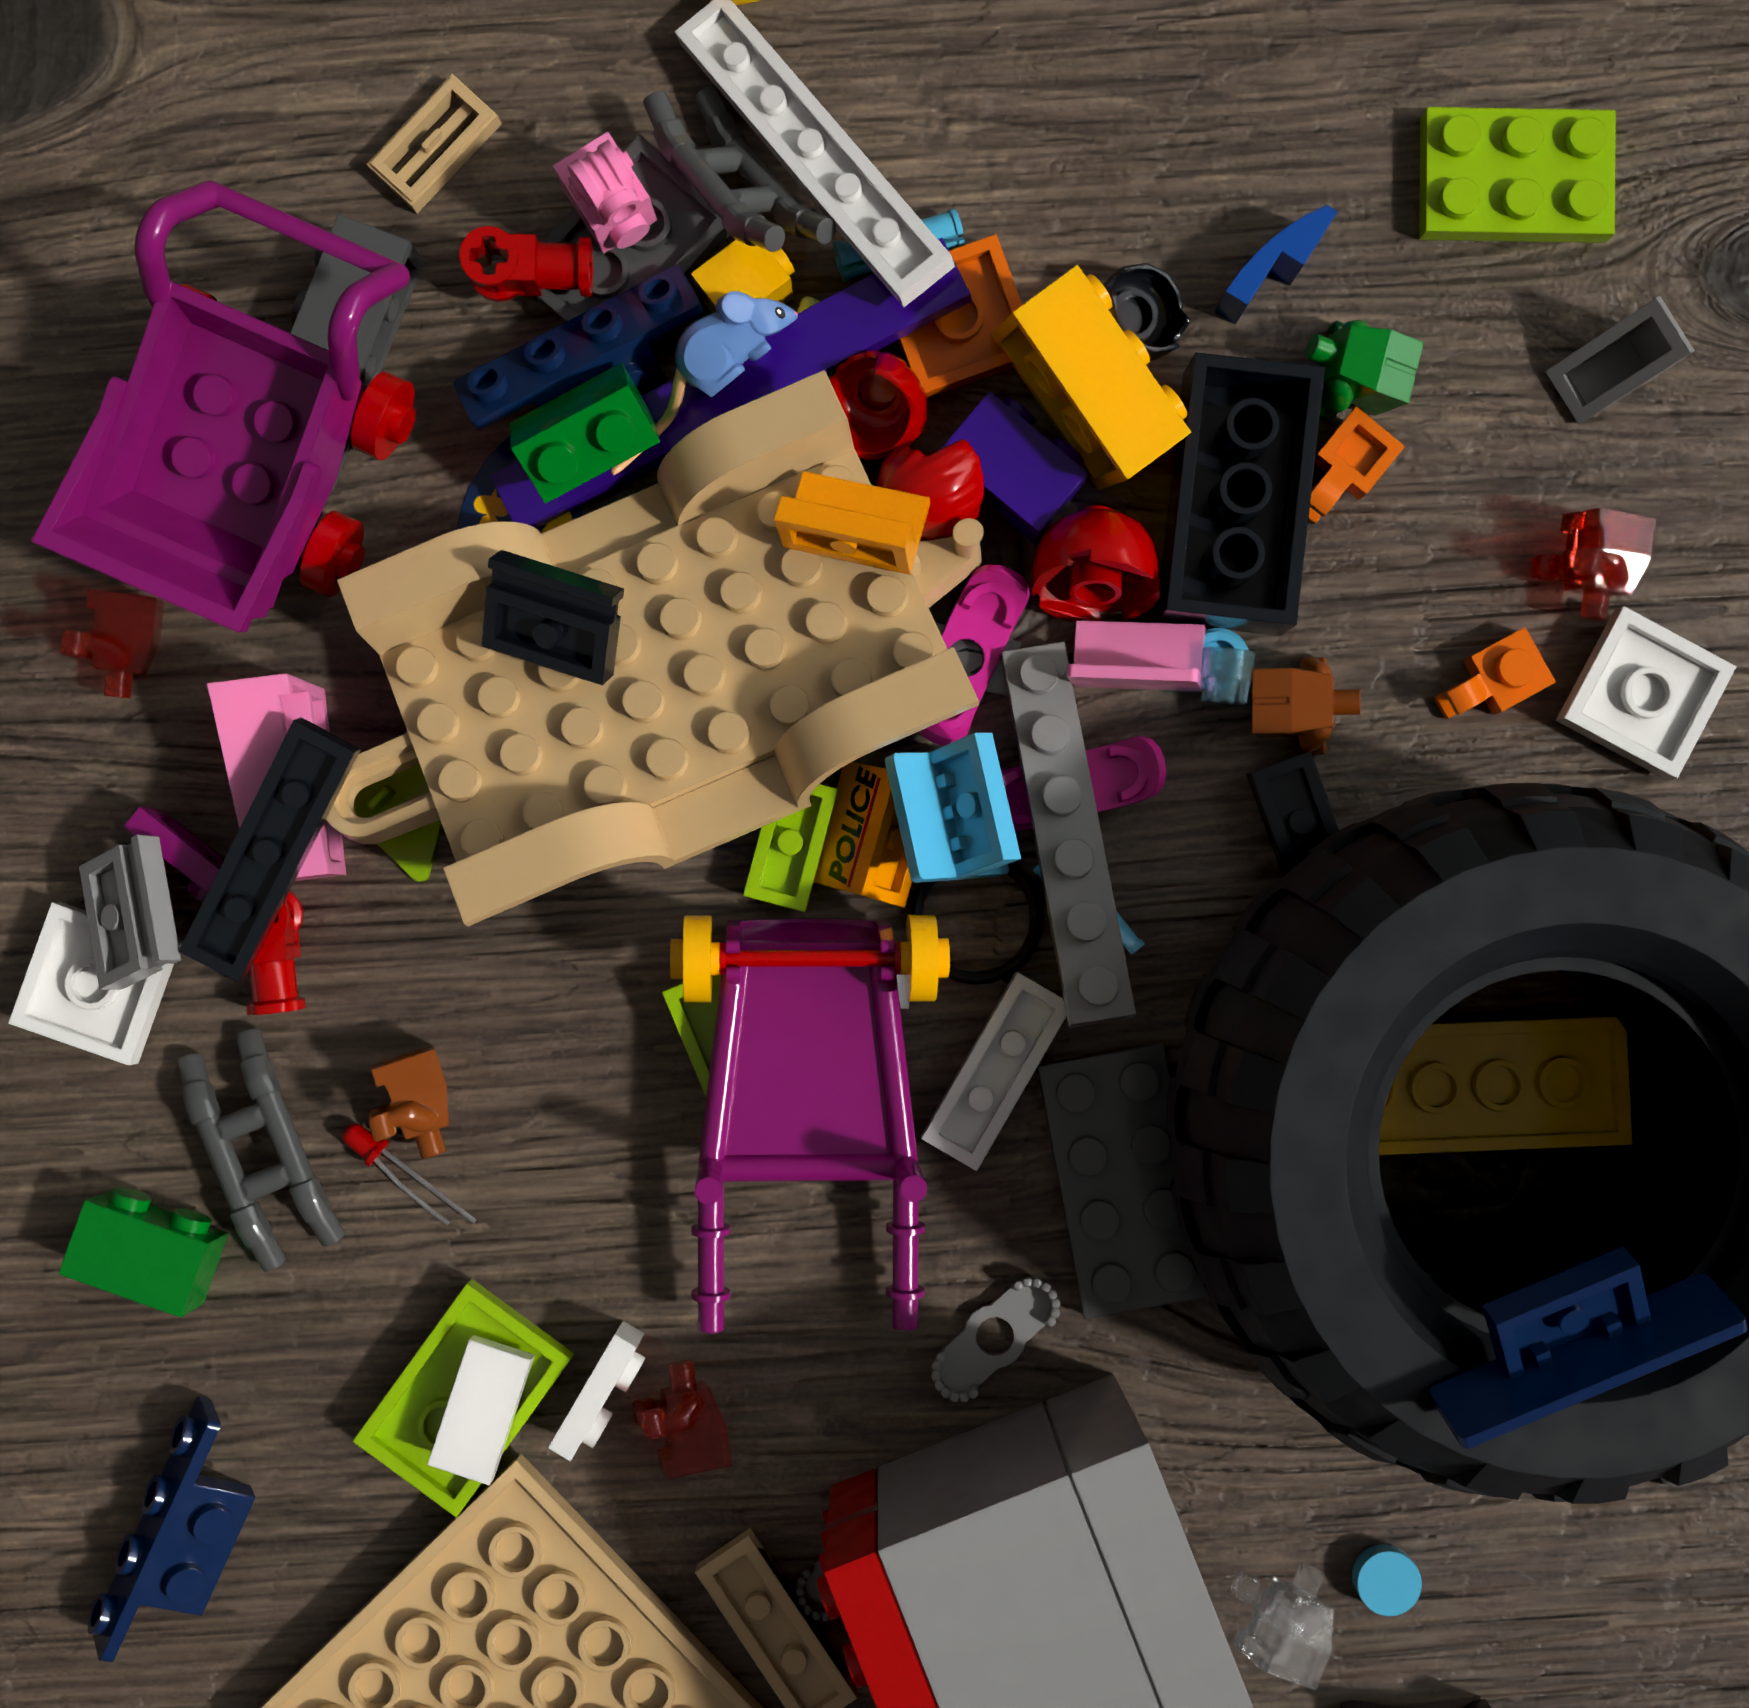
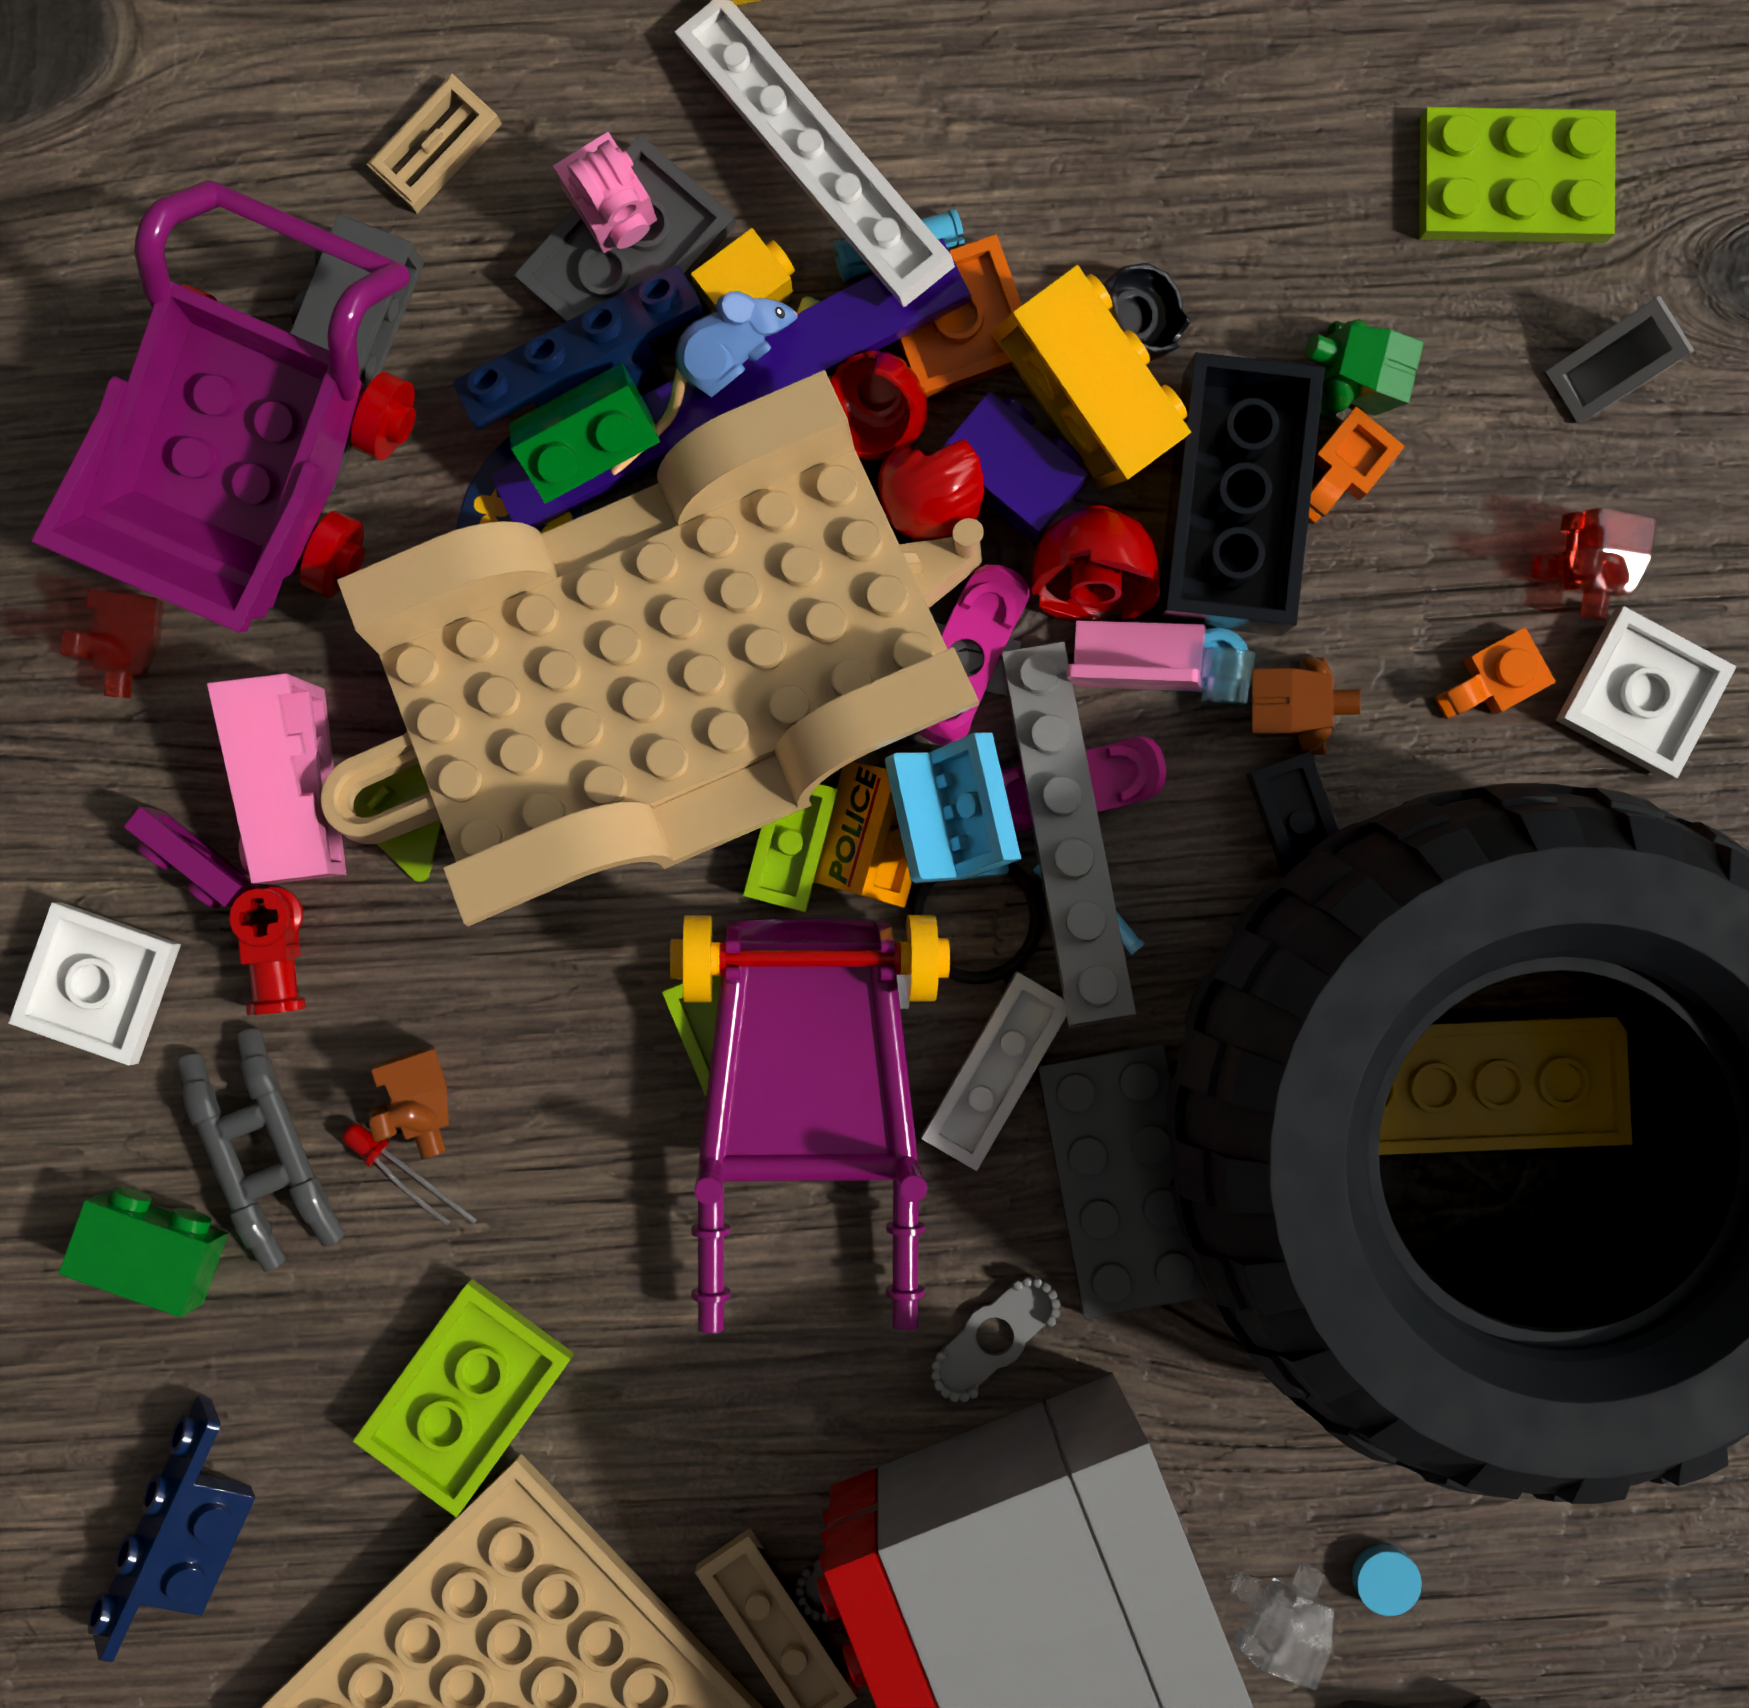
(129, 913): light grey plate -> none
(269, 849): black plate -> none
(481, 1410): white tile -> none
(526, 264): red connector -> none
(552, 617): black plate -> none
(587, 1416): white plate -> none
(689, 1423): clear red piece -> none
(732, 154): dark grey piece -> none
(853, 522): light orange panel -> none
(1280, 257): blue slope -> none
(1579, 1340): dark blue bracket -> none

